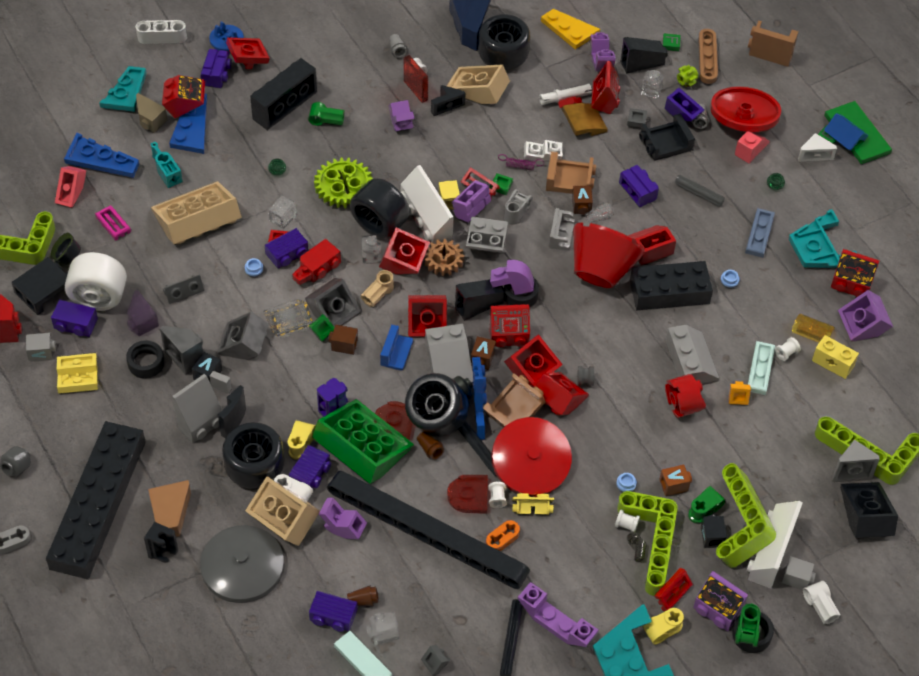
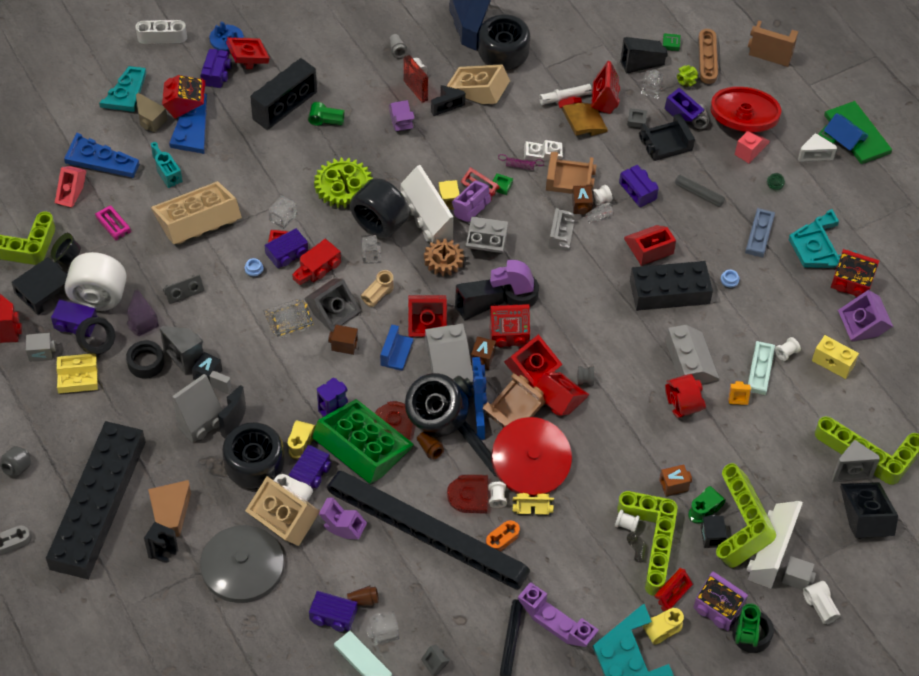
(110, 332): none -> black tyre
(243, 337): flat silver slope -> none
(277, 167): clear green plate -> none
(321, 327): green tile -> none
(404, 253): red slope -> none
(516, 206): light grey piece -> none
(569, 28): yellow wing -> none
(600, 51): medium lavender slope -> none
(601, 195): none -> white wheel
(603, 254): red cone -> none
(626, 482): light blue plate -> none
(811, 328): clear yellow slope -> none

